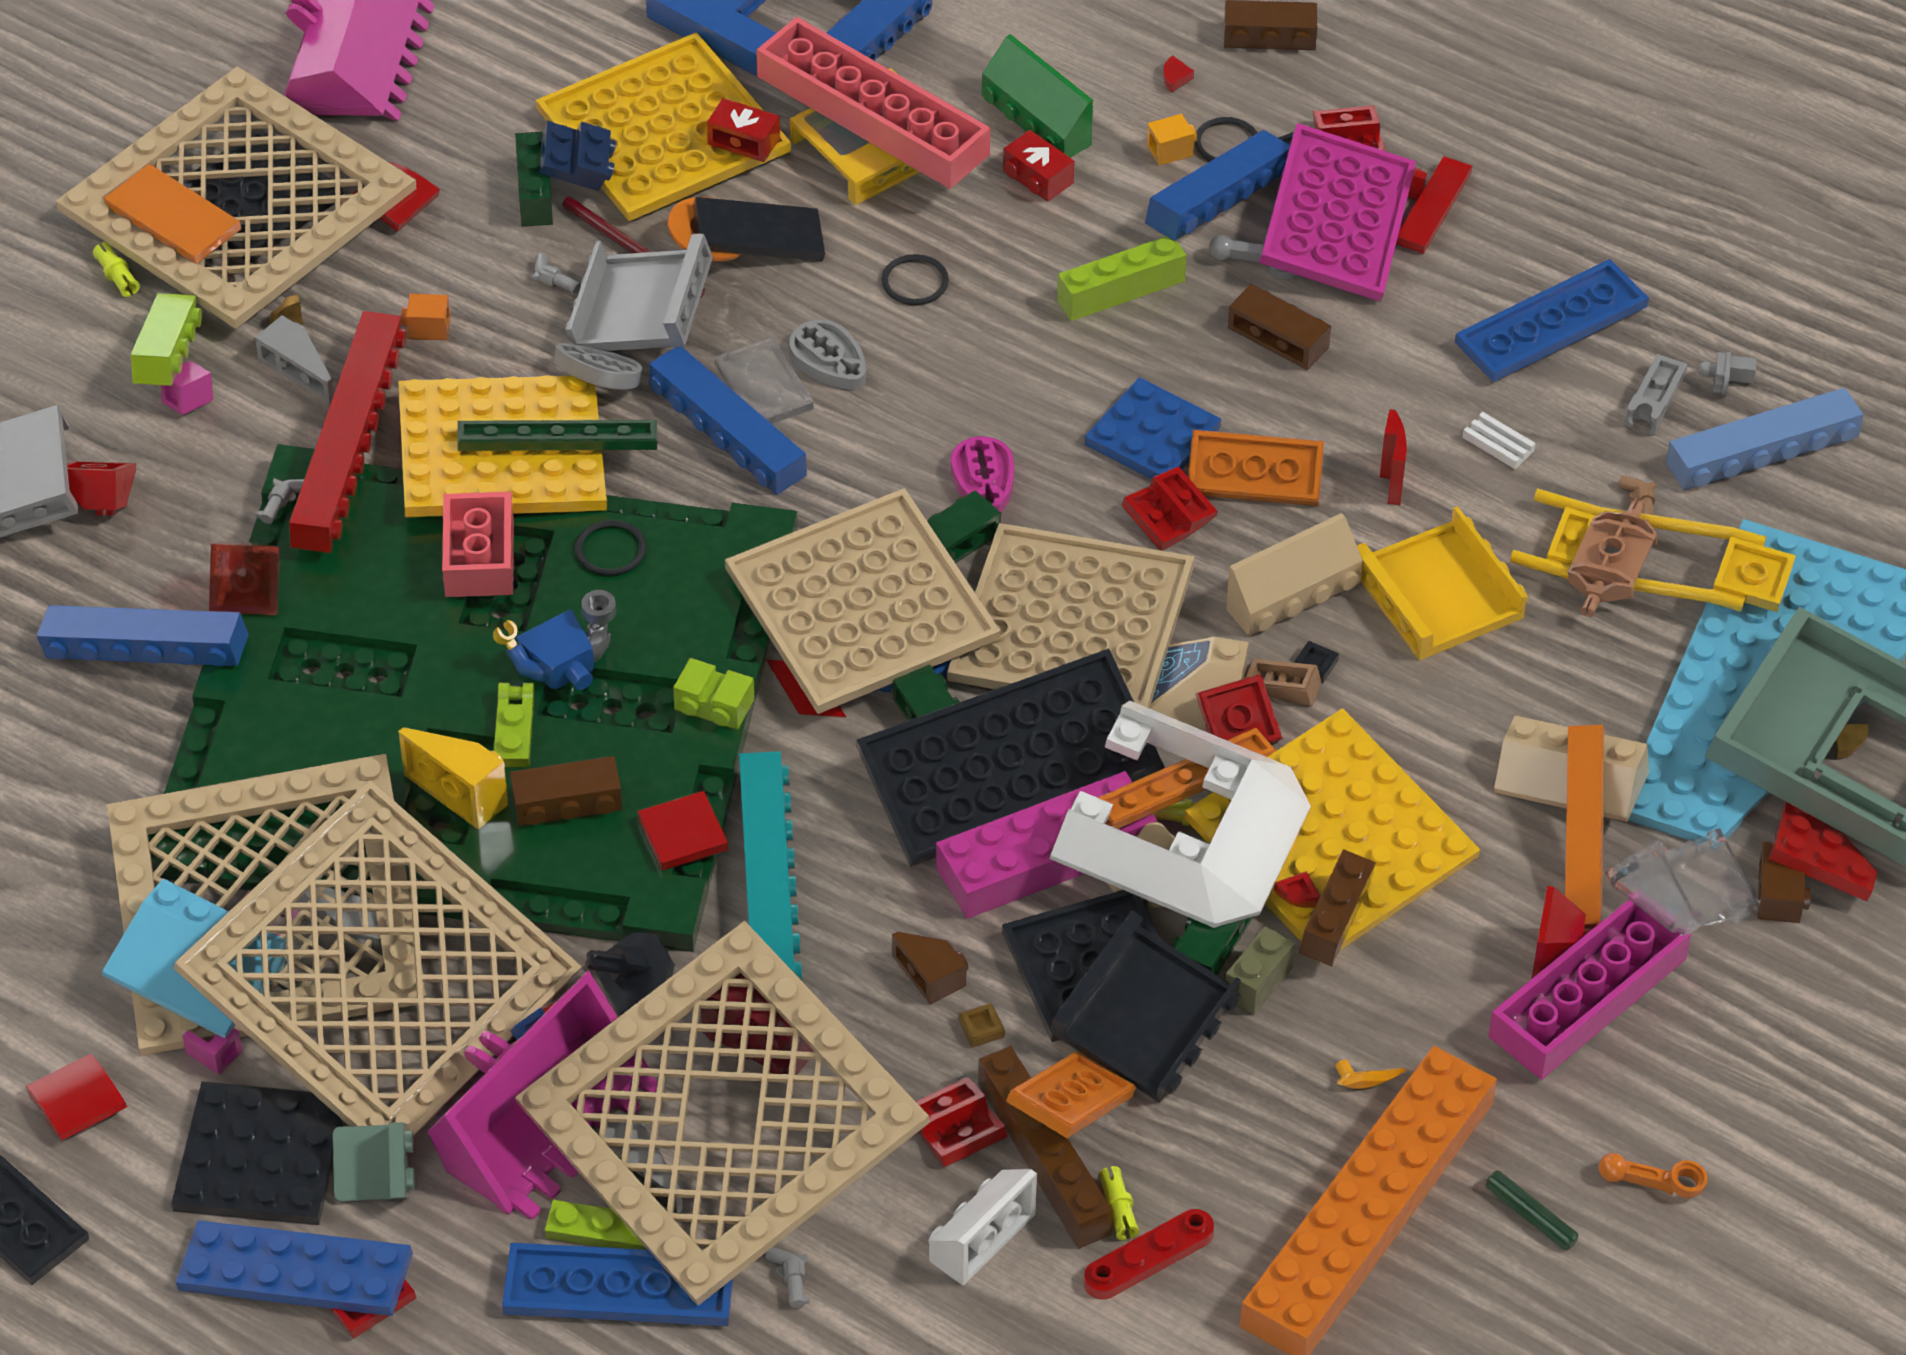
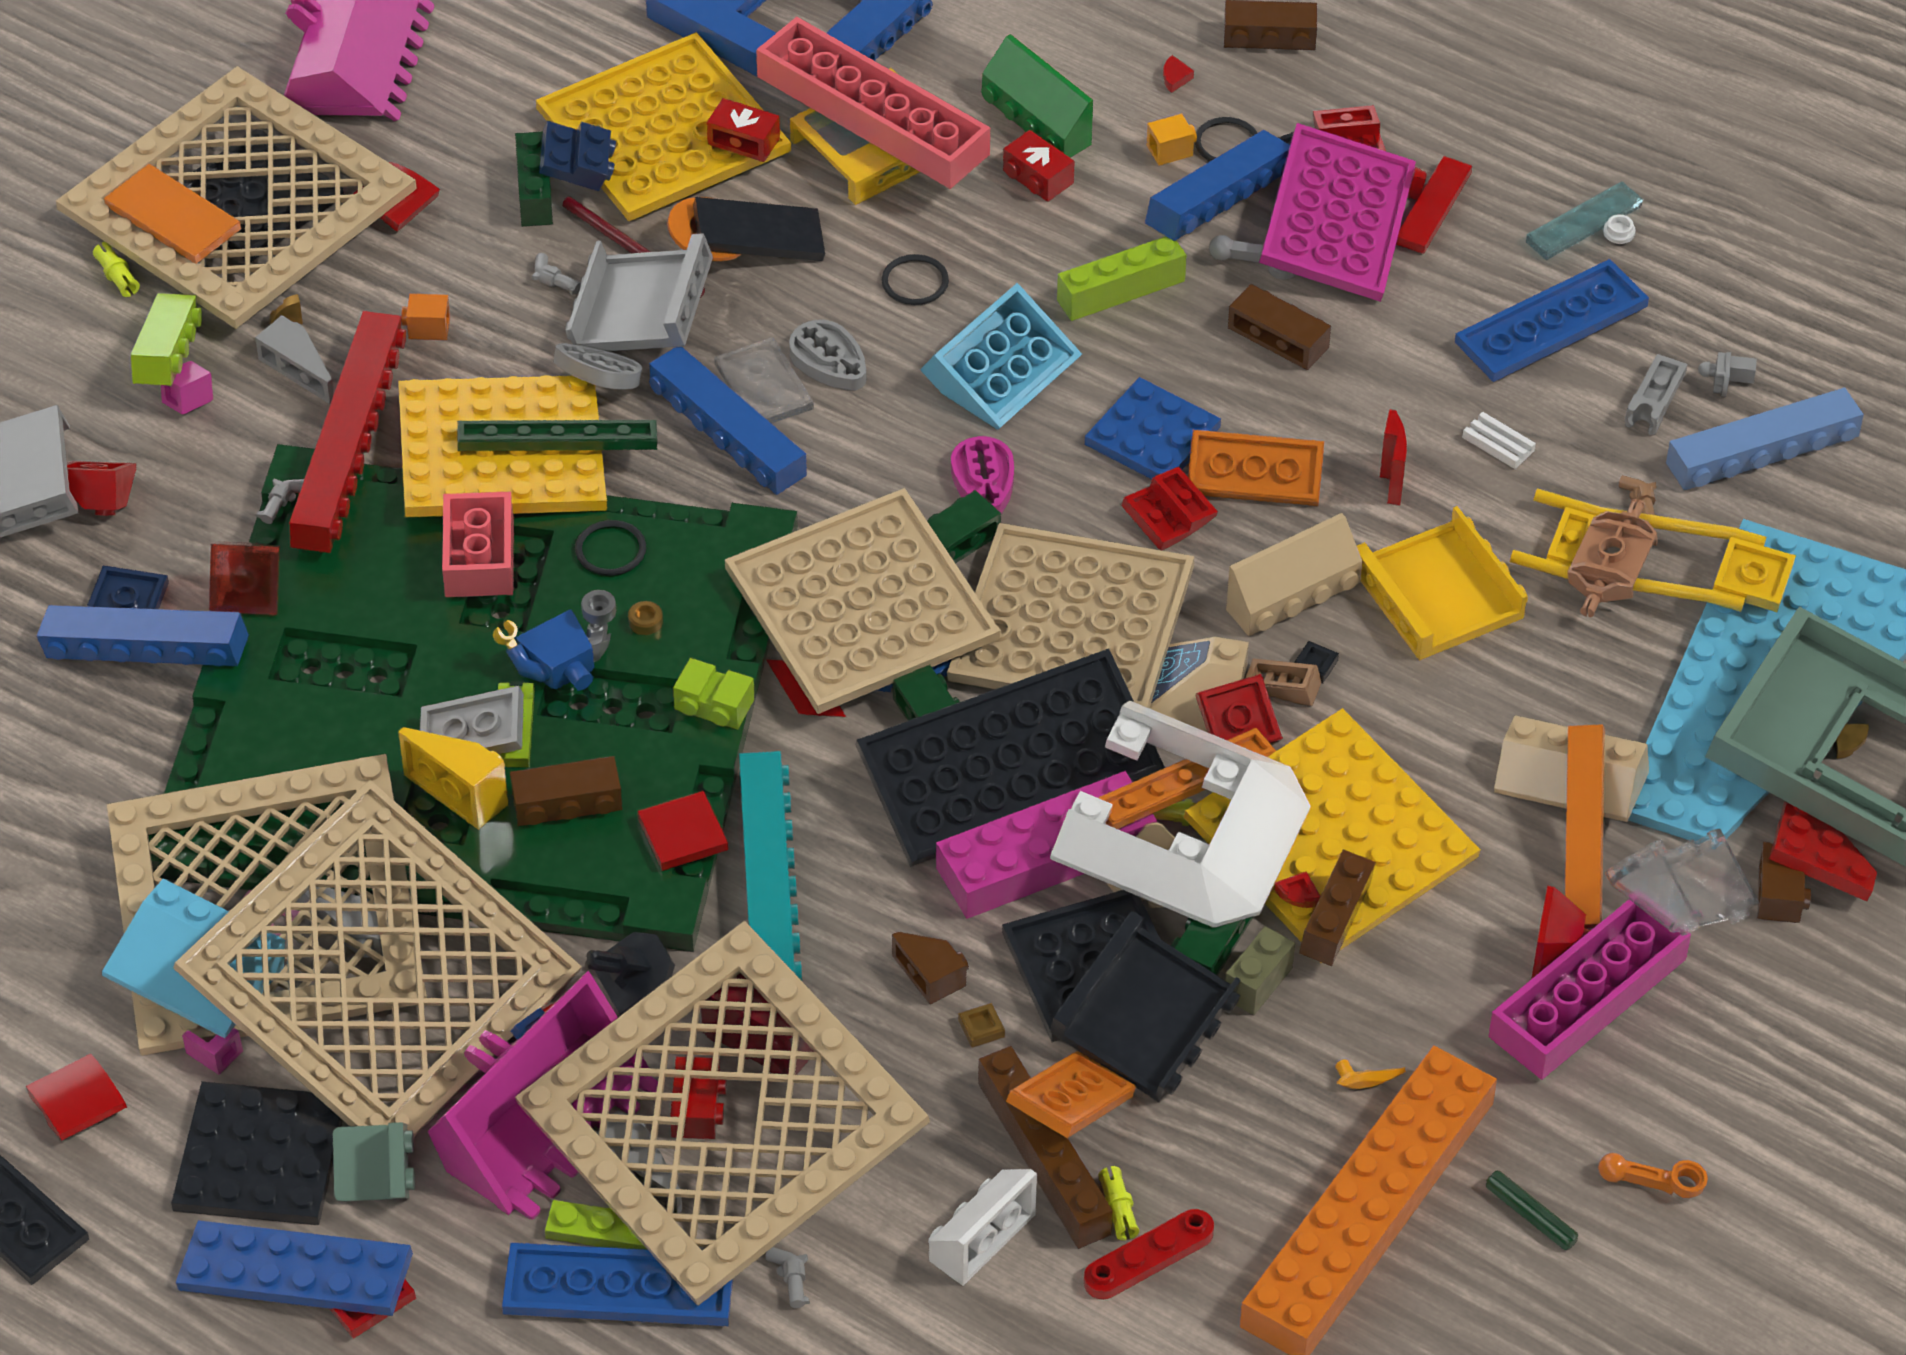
(128, 589): none -> dark blue tile
(485, 718): none -> light grey plate
(645, 618): none -> pearl gold tile
(703, 1104): none -> red brick
(959, 1122): red slope -> none
(1002, 359): none -> medium azure slope
(1583, 220): none -> clear light blue tile
(1619, 229): none -> white plate

